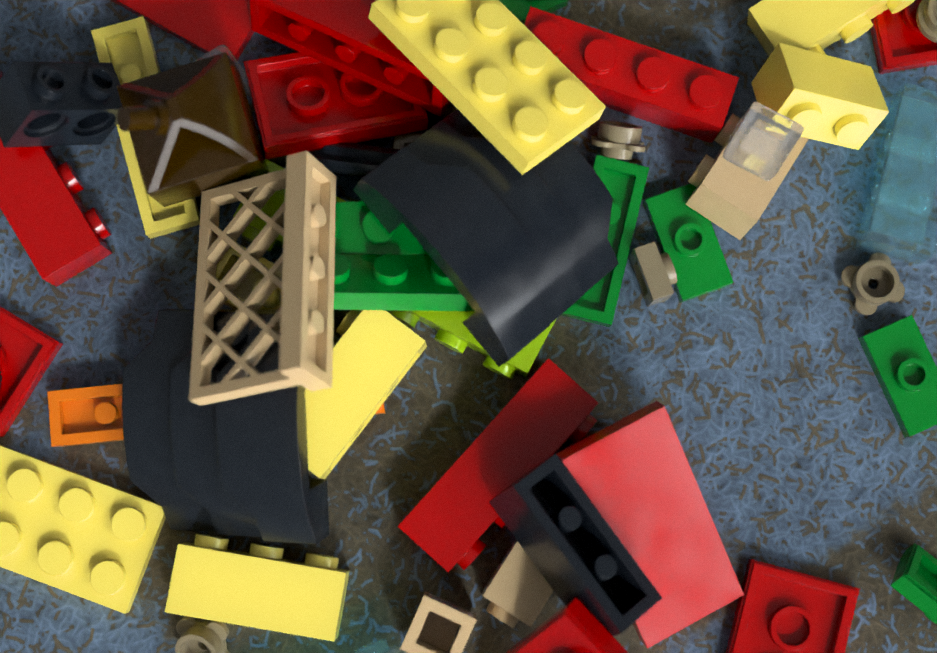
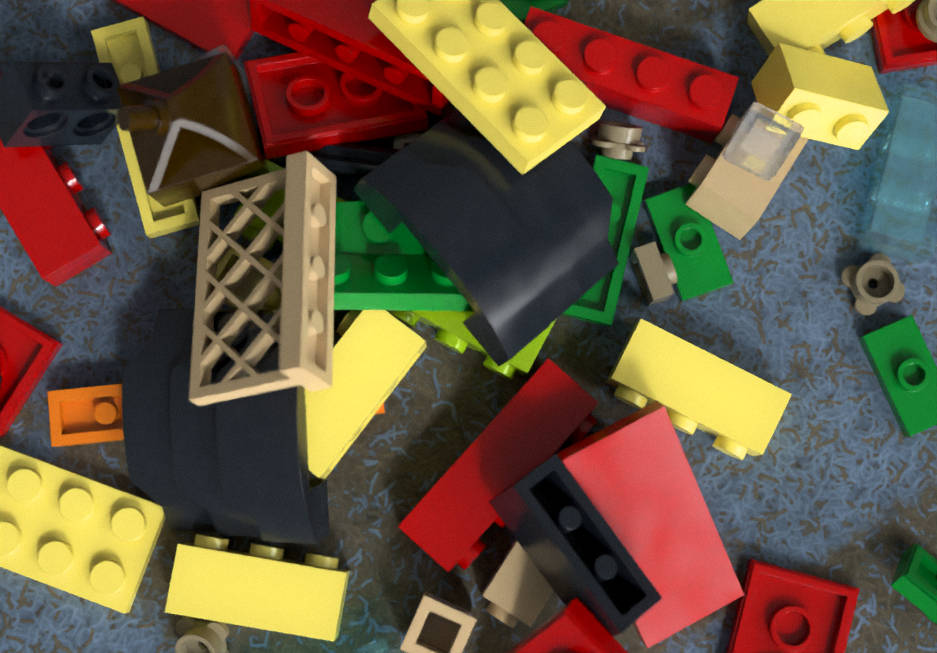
(698, 390): none -> light yellow brick

